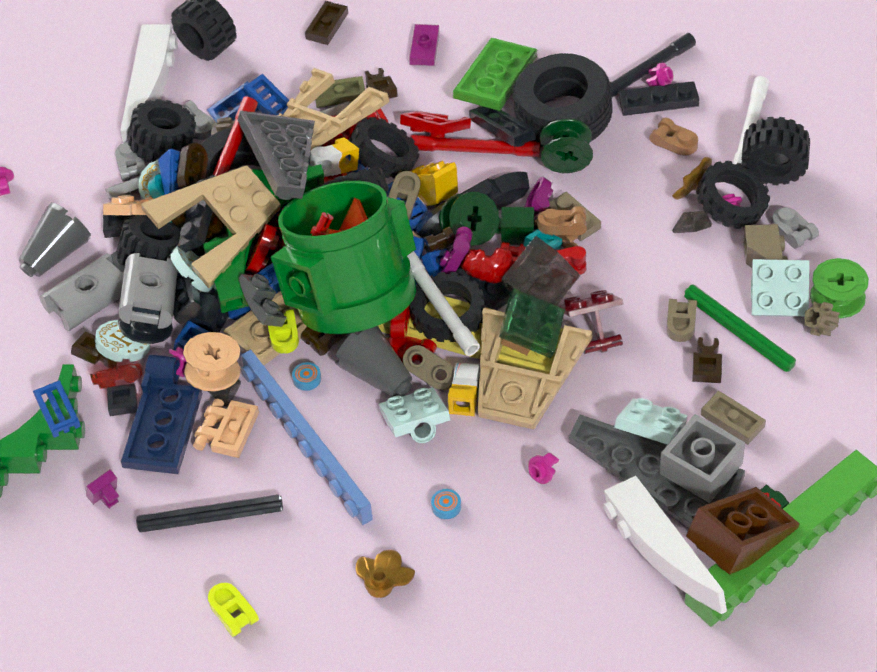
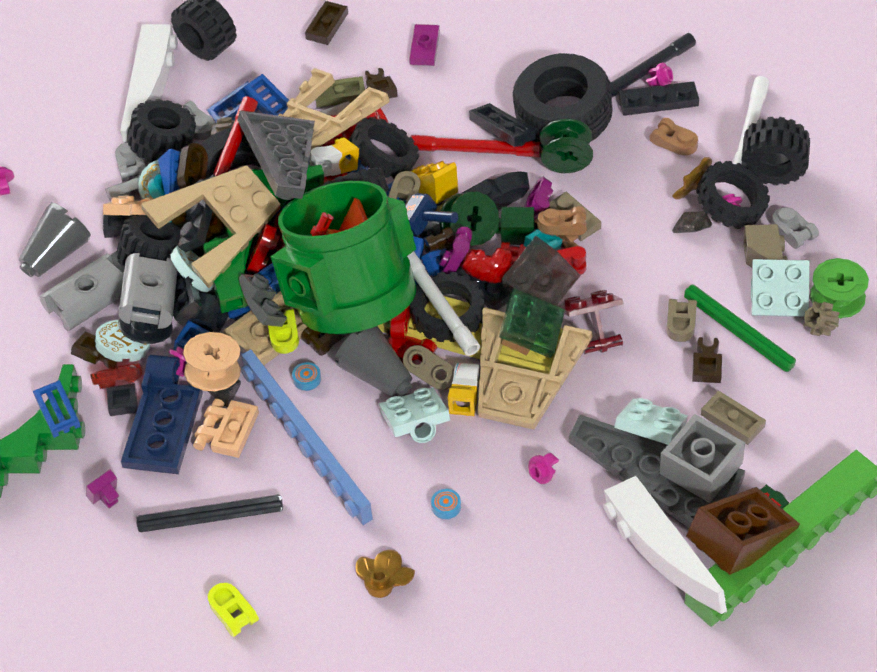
(422, 210): none -> dark blue piece
(436, 124): red wing -> none
(494, 73): bright green tile -> none

